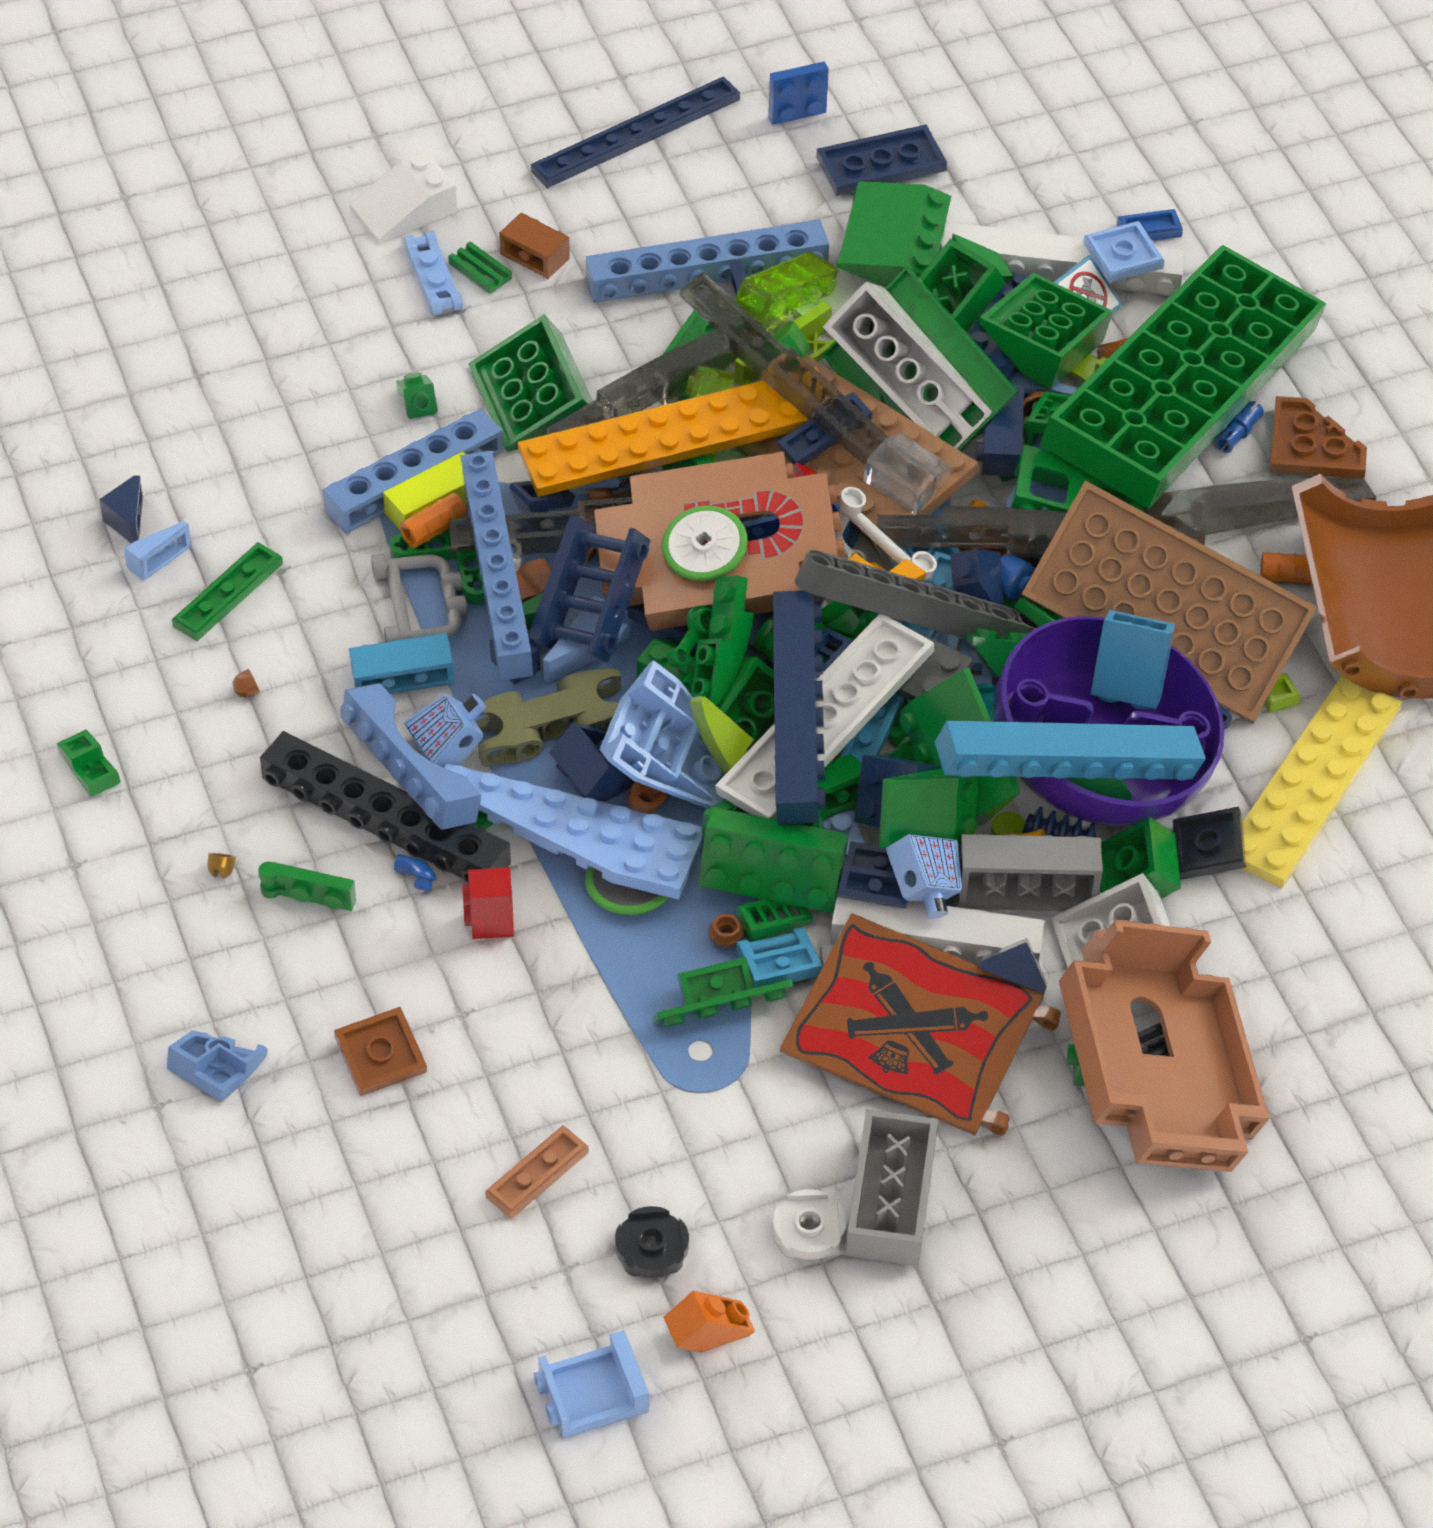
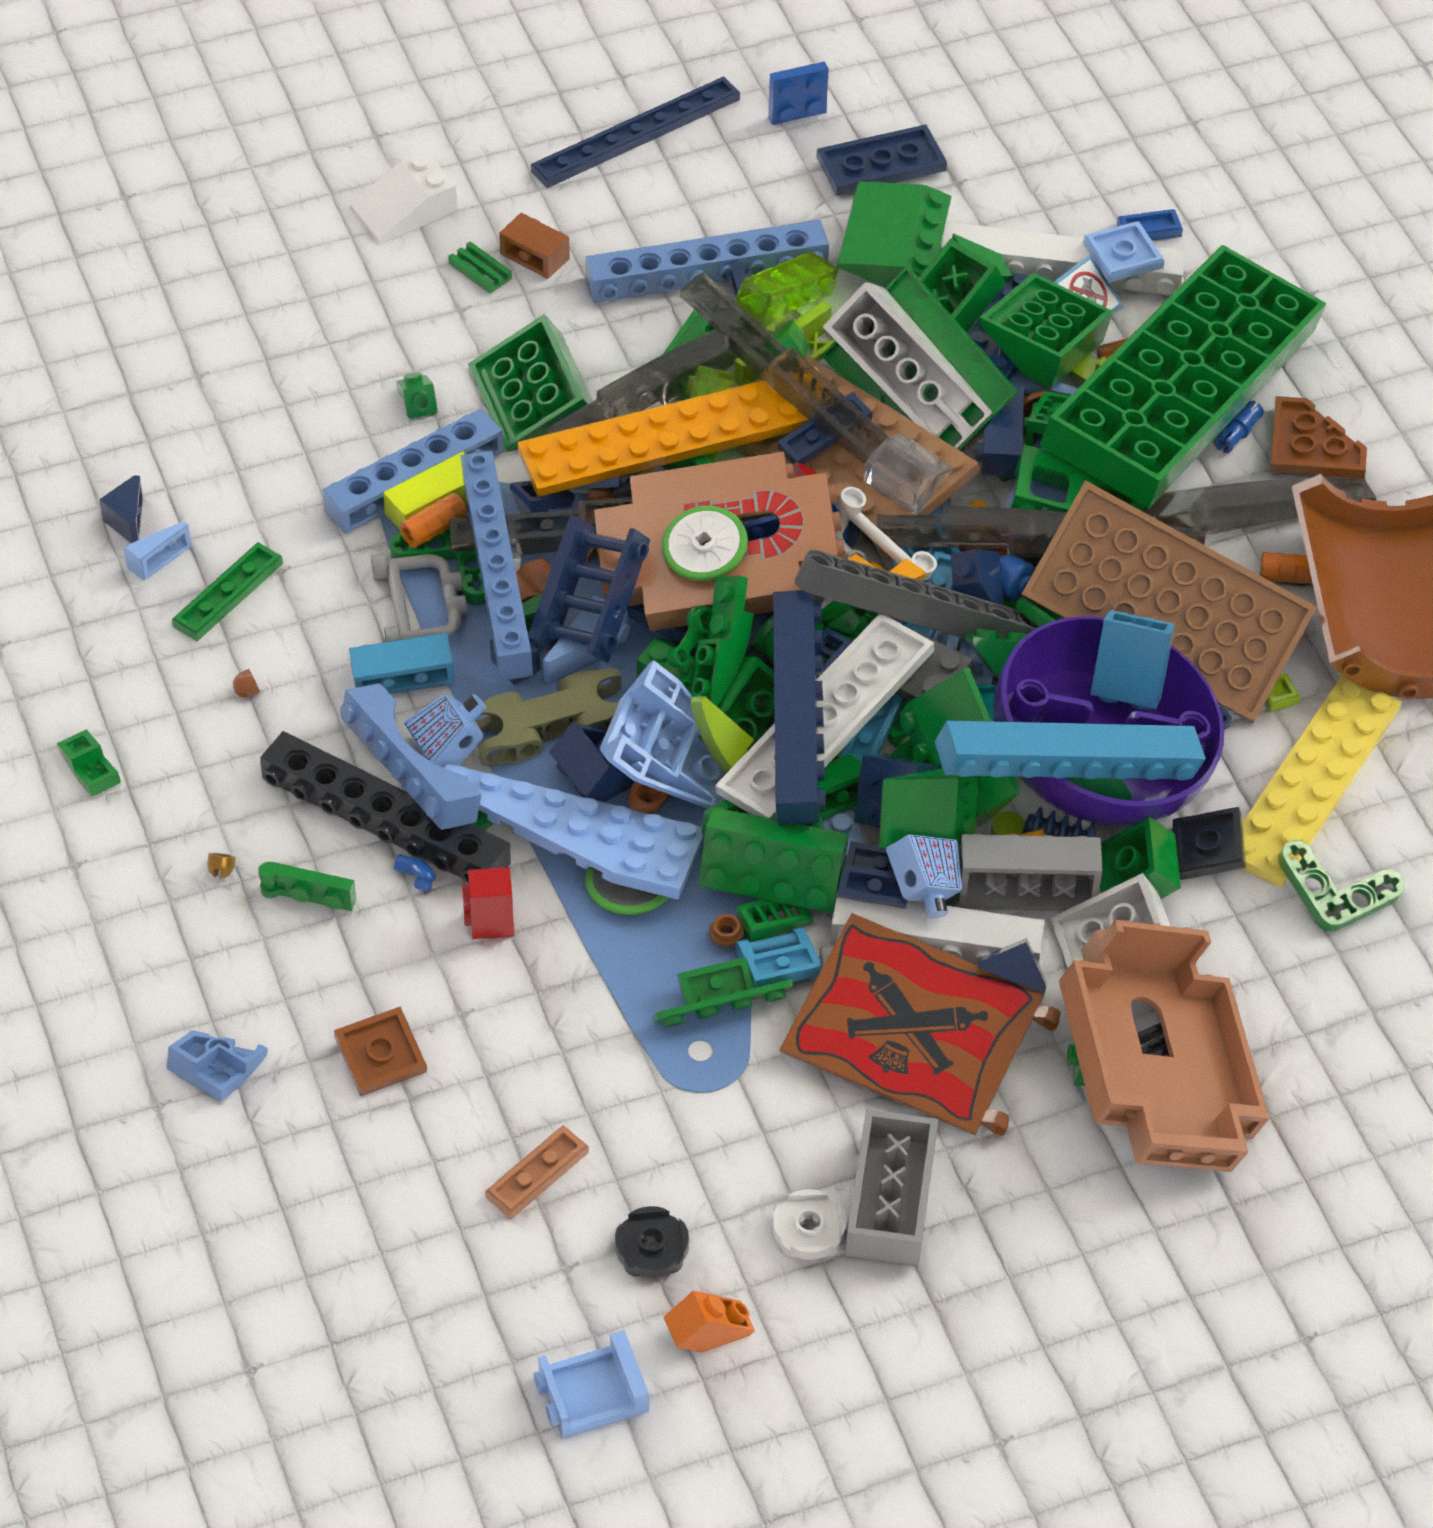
(432, 273): light blue plate -> none
(1330, 897): none -> beam

